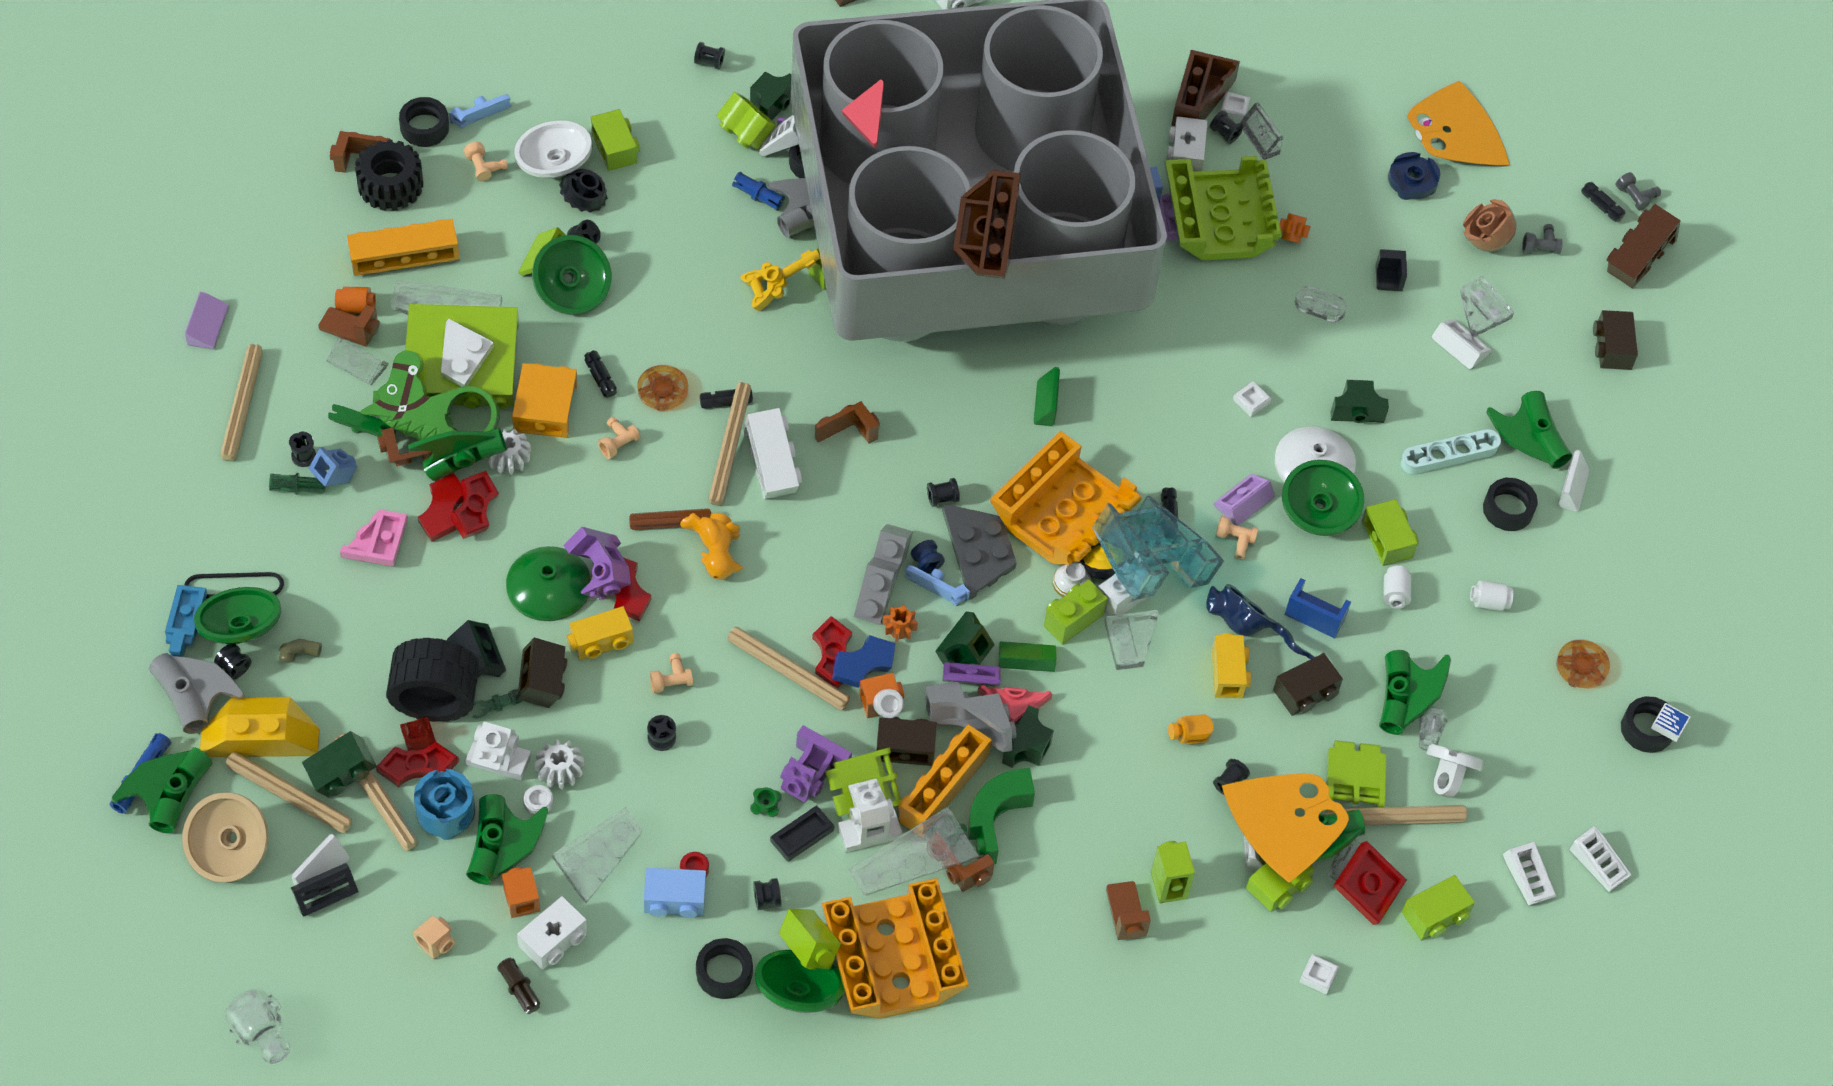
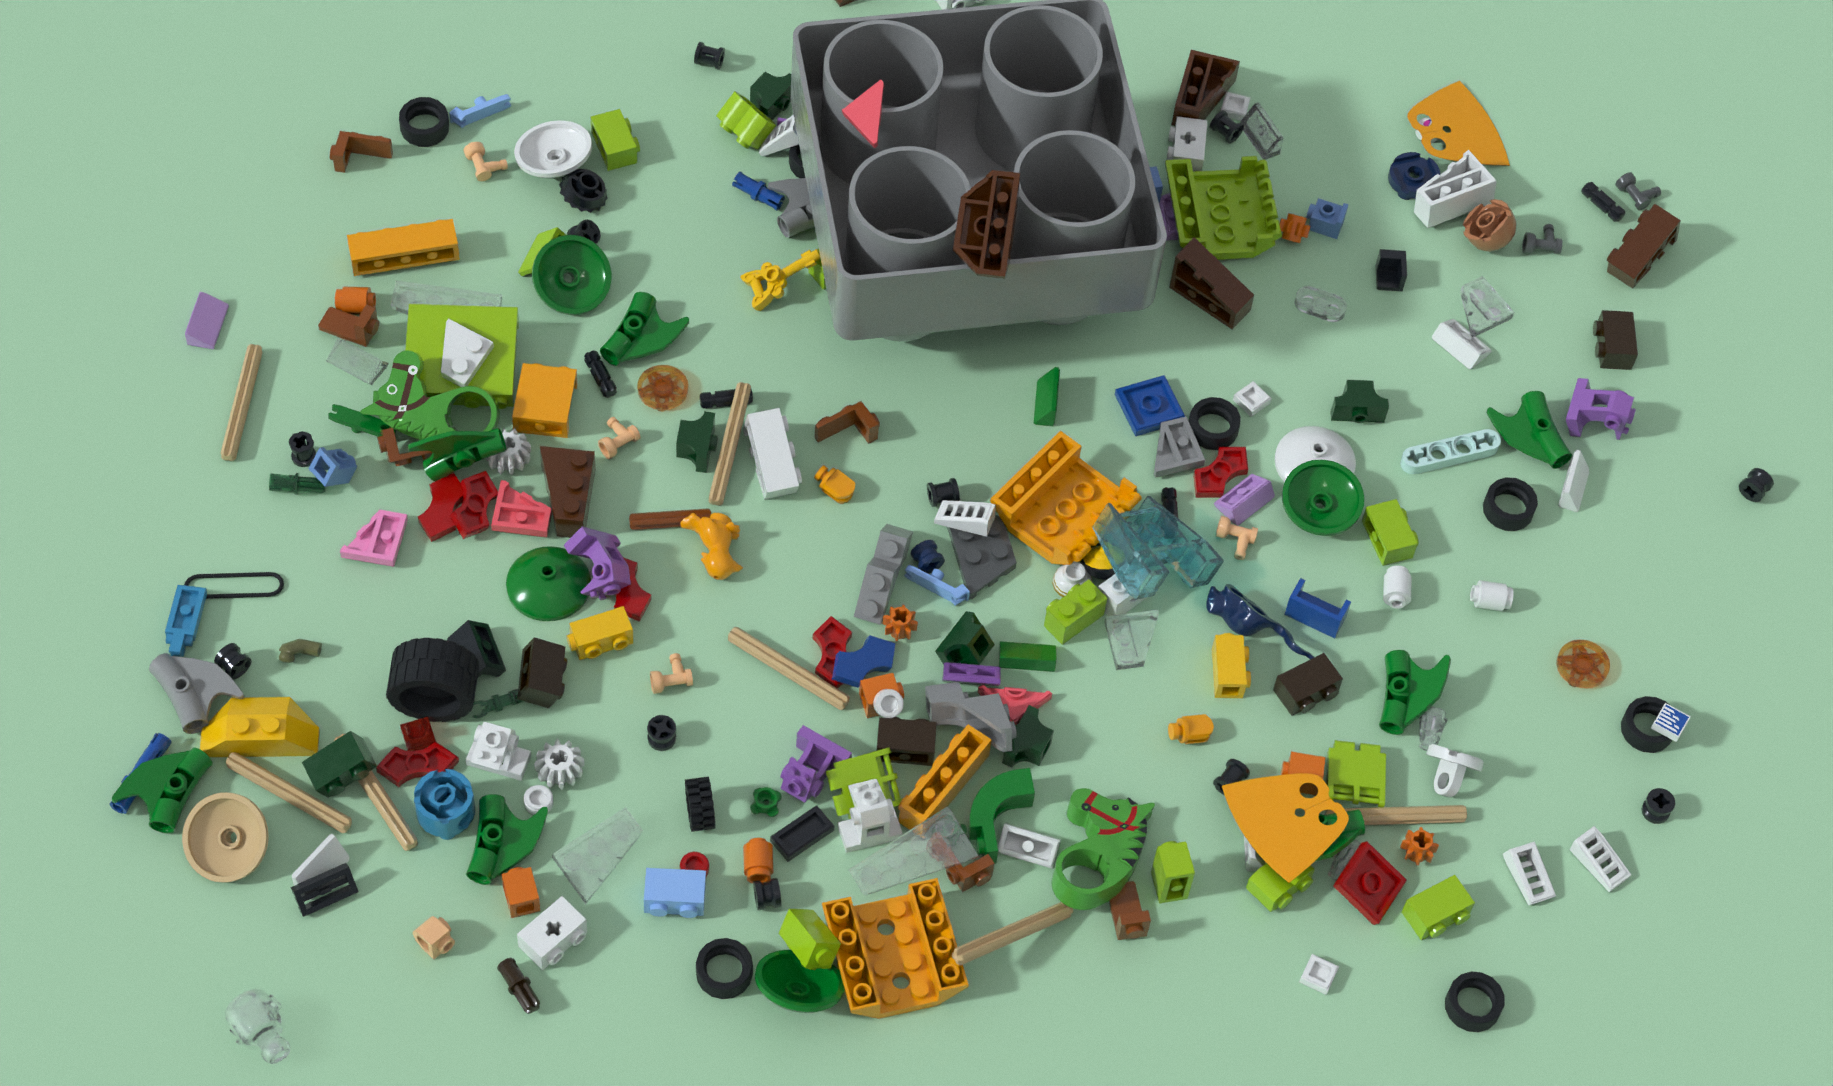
(237, 615): green dish -> none
(385, 159): black tyre -> none
(520, 513): none -> coral wing
(569, 485): none -> reddish brown wedge
(641, 332): none -> green pin
(697, 440): none -> dark green brick
(700, 804): none -> black tyre
(758, 860): none -> orange brick
(835, 484): none -> light orange arm
(979, 523): none -> white slope
(1011, 933): none -> tan axle
(1028, 845): none -> white slope
(1113, 846): none -> bright green animal
(1148, 404): none -> blue tile
(1177, 448): none -> light grey wing
(1210, 285): none -> reddish brown wedge
(1211, 480): none -> red tile
(1219, 407): none -> black tyre
(1304, 764): none -> orange brick
(1326, 218): none -> medium blue brick
(1414, 840): none -> orange gear
(1454, 191): none -> white wedge
(1489, 987): none -> black tyre
(1583, 410): none -> medium lavender tile
(1652, 810): none -> black wheel
(1756, 484): none -> black wheel

